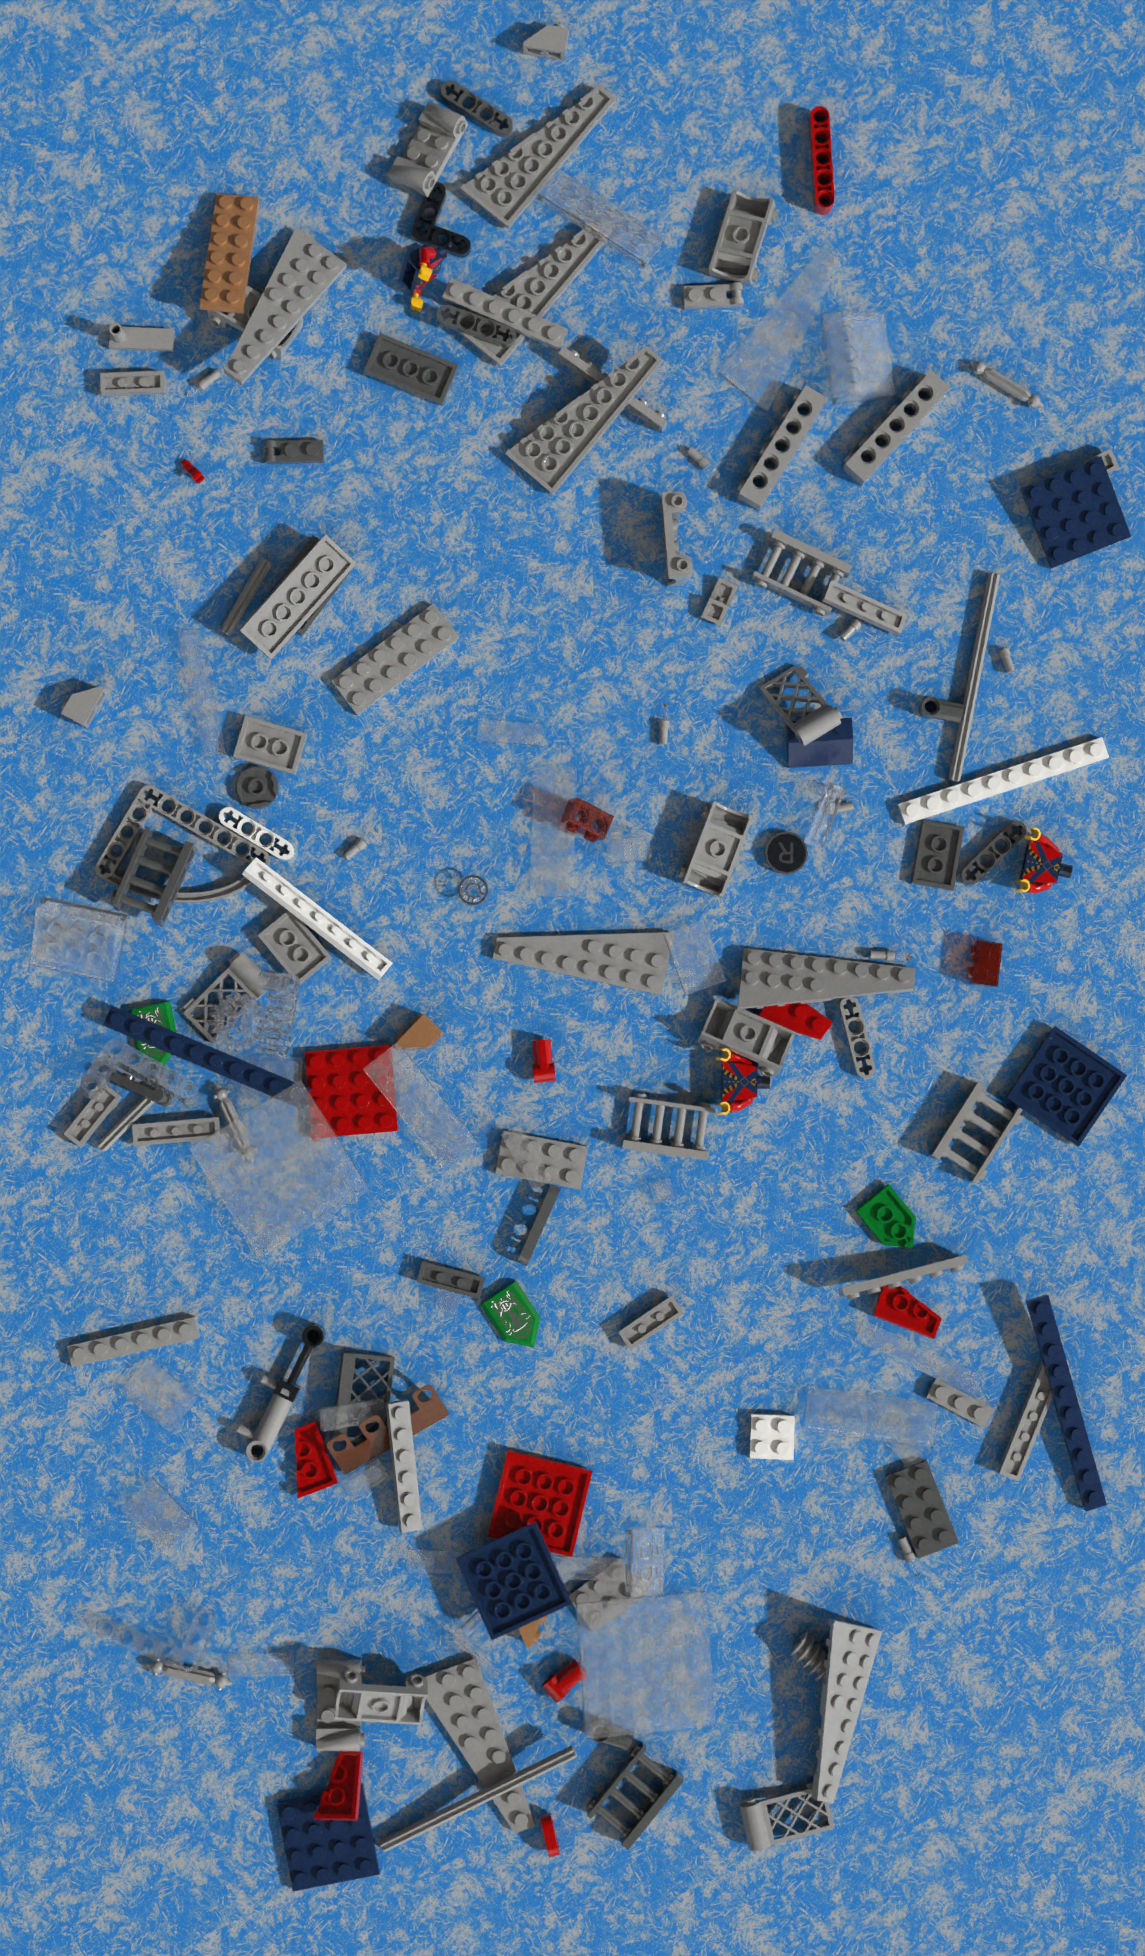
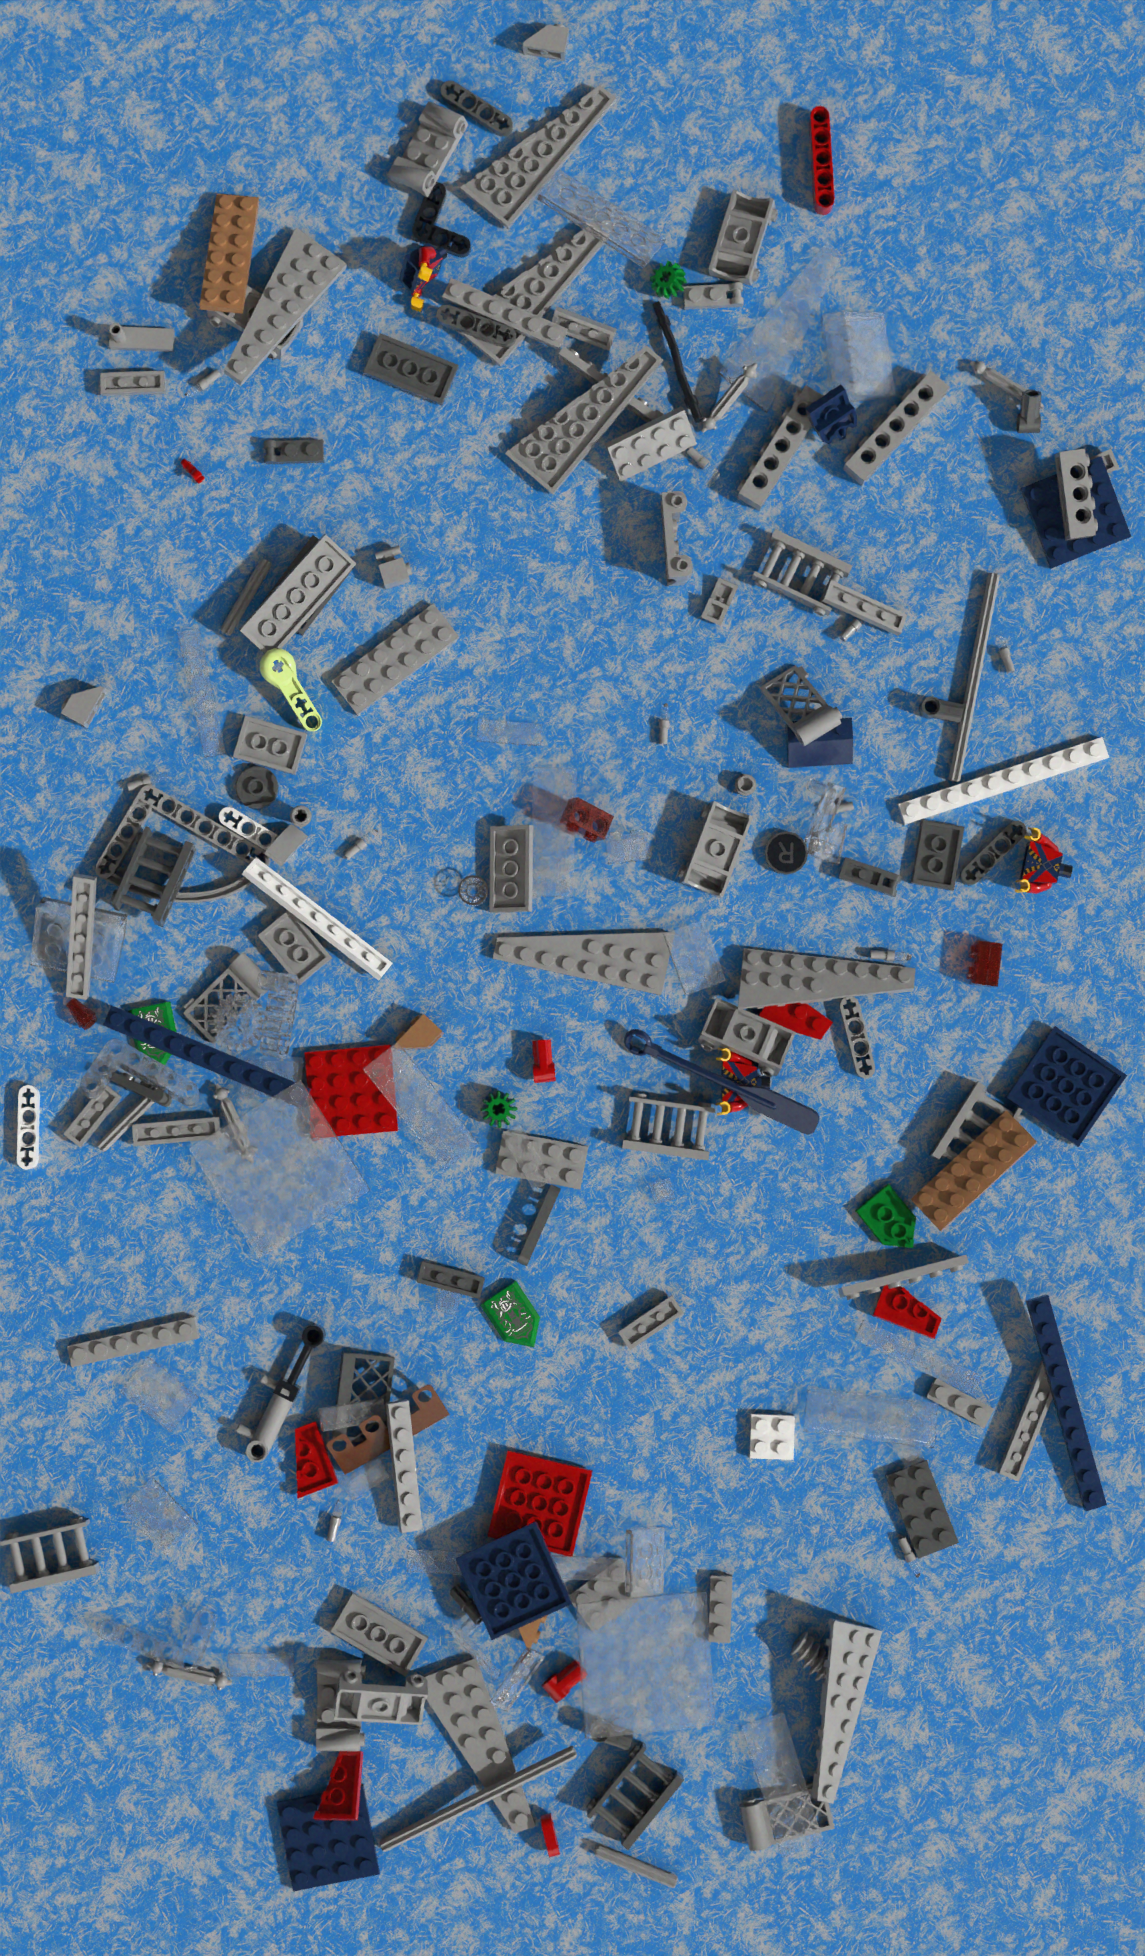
(24, 1127): none -> white beam
(64, 1571): none -> light grey fence
(81, 936): none -> light grey plate
(82, 1015): none -> clear red cone
(147, 780): none -> light grey piece
(286, 844): none -> light grey slope
(288, 683): none -> yellowish green beam
(297, 812): none -> light grey cone
(335, 1521): none -> light grey piece
(379, 1634): none -> light grey plate
(393, 571): none -> light grey brick
(466, 1603): none -> dark grey axle
(501, 1116): none -> green gear
(511, 868): none -> light grey plate
(517, 1679): none -> clear plate
(585, 328): none -> light grey plate
(636, 1866): none -> light grey axle
(650, 444): none -> light grey plate
(662, 285): none -> green gear
(690, 399): none -> black bar
(720, 1608): none -> light grey plate
(729, 397): none -> light grey wheel
(745, 784): none -> light grey plate
(757, 1097): none -> dark blue piece
(782, 1784): none -> clear plate
(828, 843): none -> clear wing
(832, 415): none -> dark blue plate
(869, 876): none -> dark grey plate
(973, 1170): none -> medium nougat plate
(1029, 418): none -> dark grey piece
(1069, 505): none -> light grey brick

